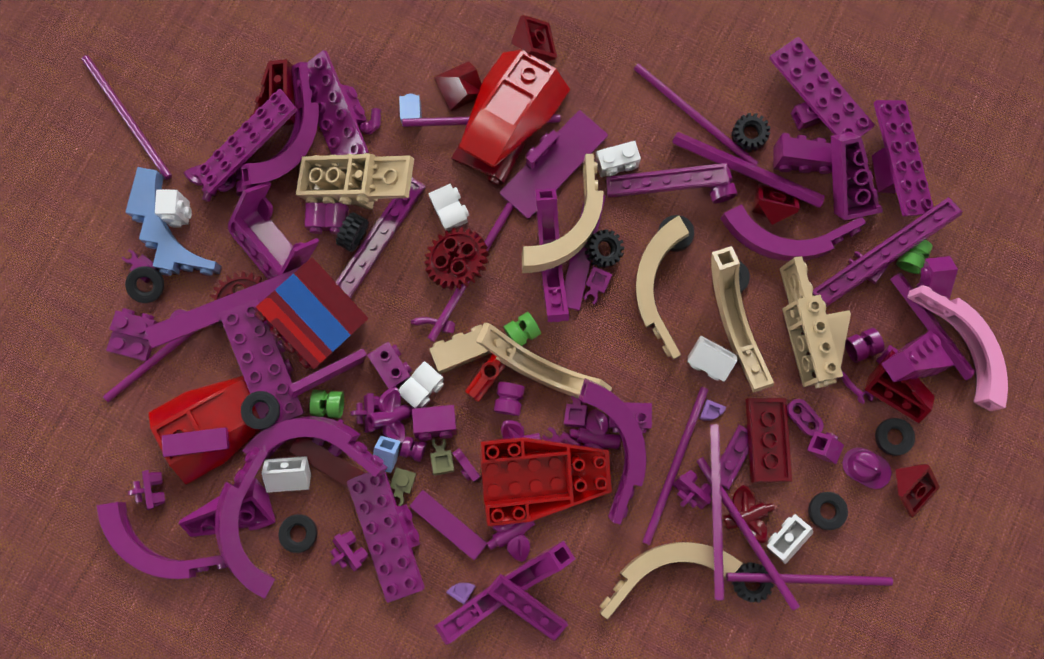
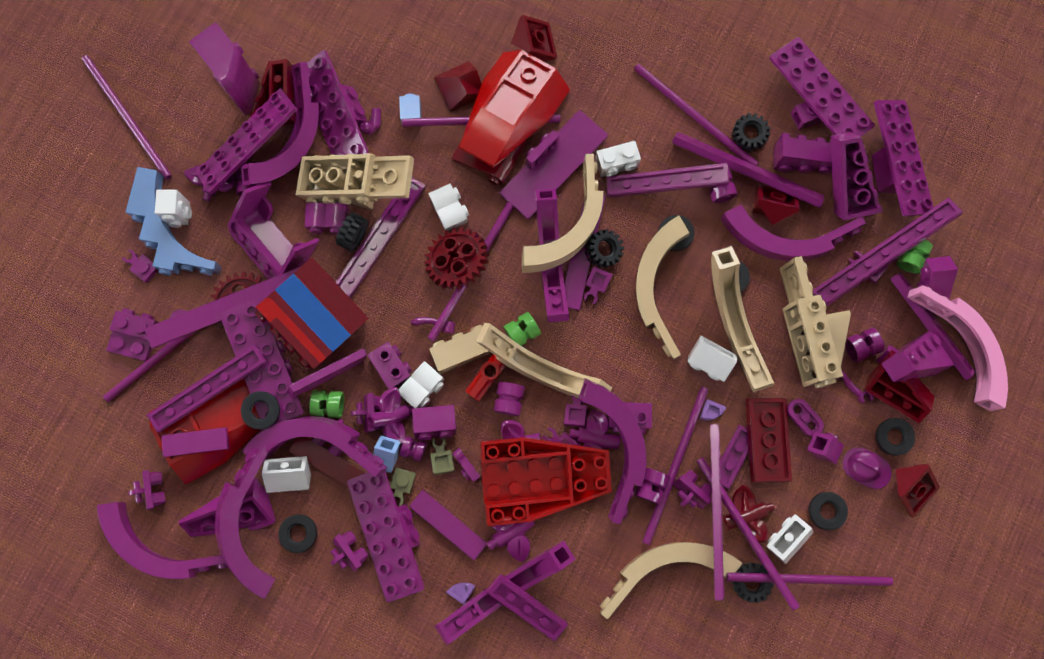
(153, 275): black tyre -> none
(206, 388): none -> magenta tile
(228, 66): none -> magenta windscreen
(658, 481): none -> magenta wheel

